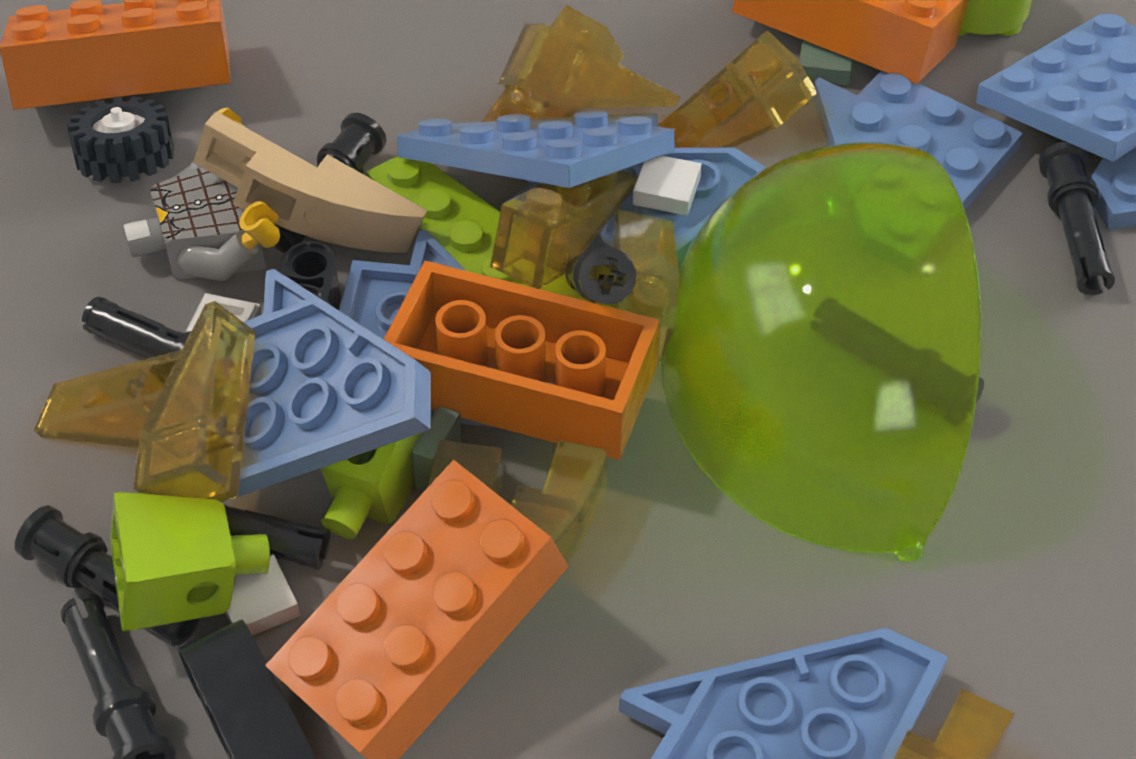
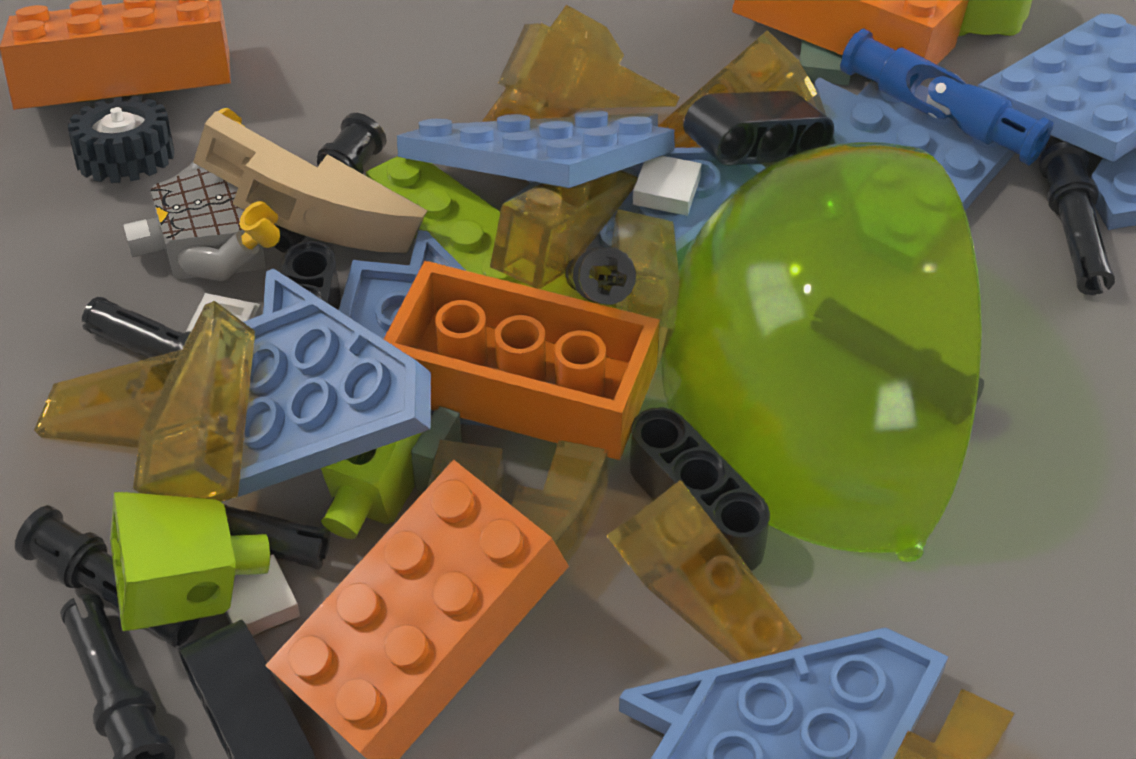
(671, 450): none -> black beam
(702, 577): none -> clear yellow slope
(756, 126): none -> black beam
(973, 108): none -> blue piece

